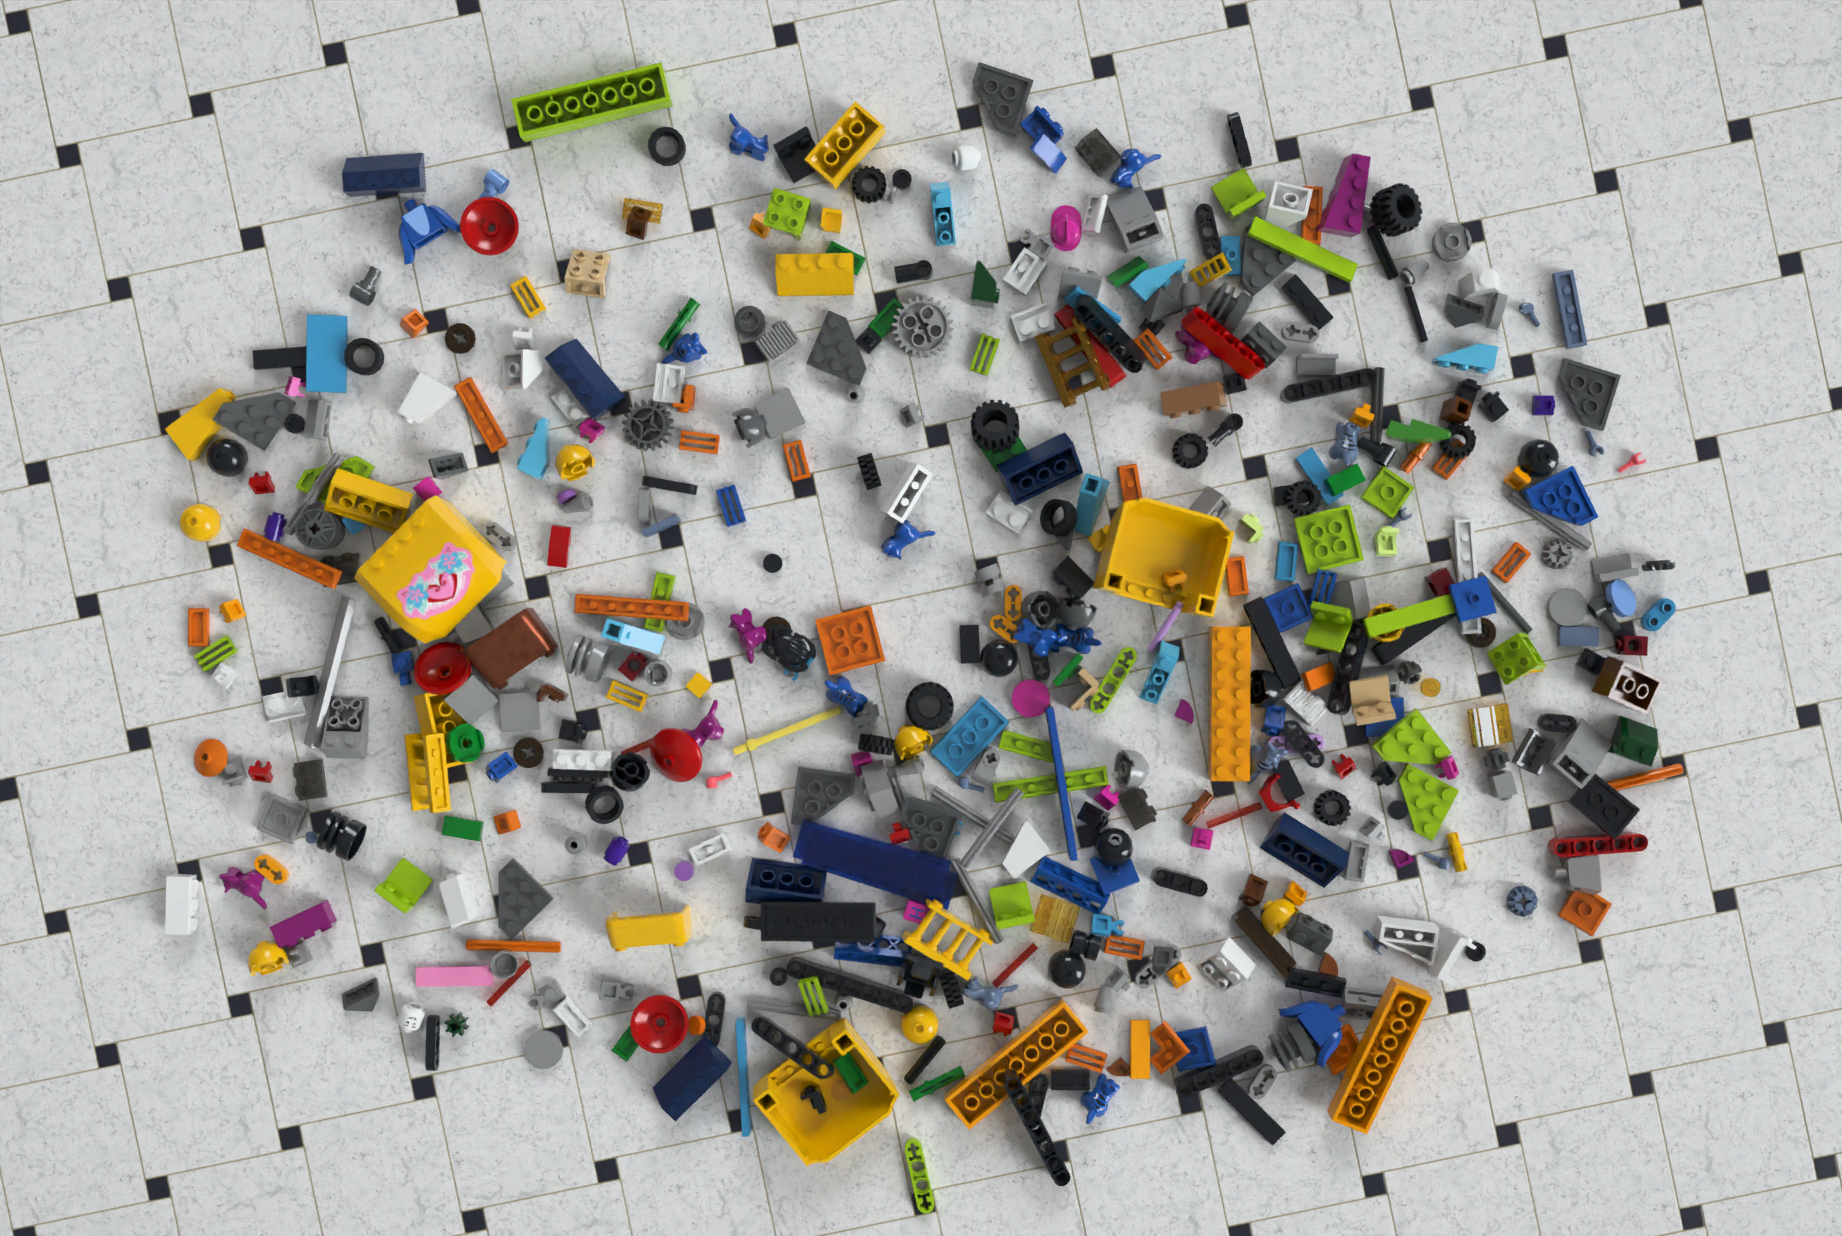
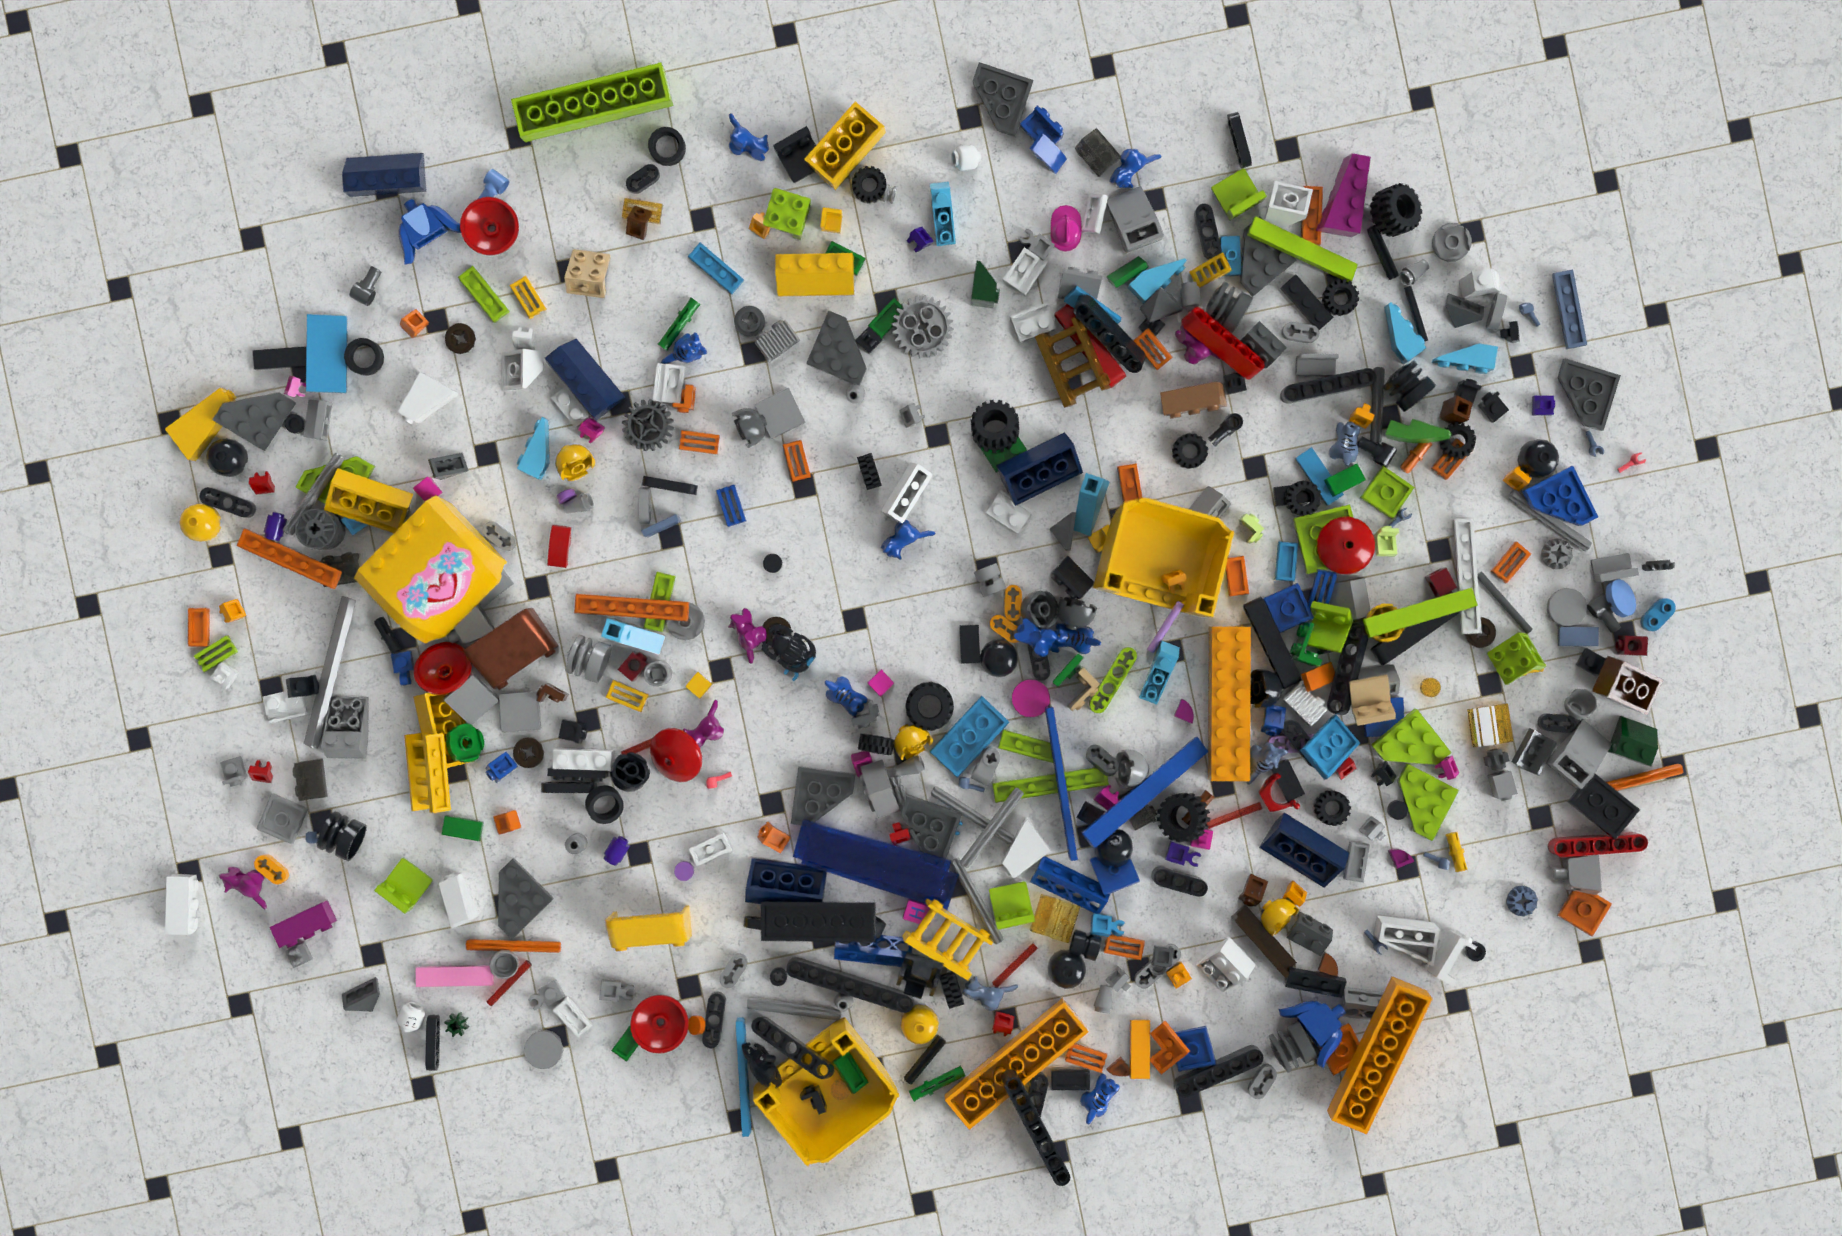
(210, 757): orange dish -> none
(242, 502): none -> black beam
(266, 958): yellow cylinder -> none
(481, 415): orange tile -> none
(483, 294): none -> lime tile
(645, 183): none -> black beam
(690, 1078): dark blue slope -> none
(716, 268): none -> dark azure tile
(730, 968): none -> light grey beam
(752, 744): light yellow bar -> none
(762, 1065): none -> black shield
(817, 1010): lime tile -> none
(850, 640): orange plate -> none
(880, 683): none -> dark pink slope
(902, 179): black tile -> none
(910, 272): black piece -> none
(919, 1175): lime beam -> none
(921, 237): none -> dark purple tile
(990, 339): lime tile -> none
(1069, 519): black tyre -> none
(1103, 756): none -> dark grey beam
(1144, 792): none -> blue tile
(1169, 821): none -> black tyre
(1179, 854): none -> dark purple plate
(1251, 1111): black tile -> none
(1298, 649): none -> green bracket
(1330, 747): none -> dark azure tile
(1333, 549): none -> red dish
(1351, 292): none -> black tyre
(1402, 337): none -> medium azure slope
(1409, 386): none -> black wheel
(1409, 672): dark grey gear -> none
(1472, 599): blue plate -> none
(1512, 332): none -> black tile
(1580, 704): none -> light grey hair

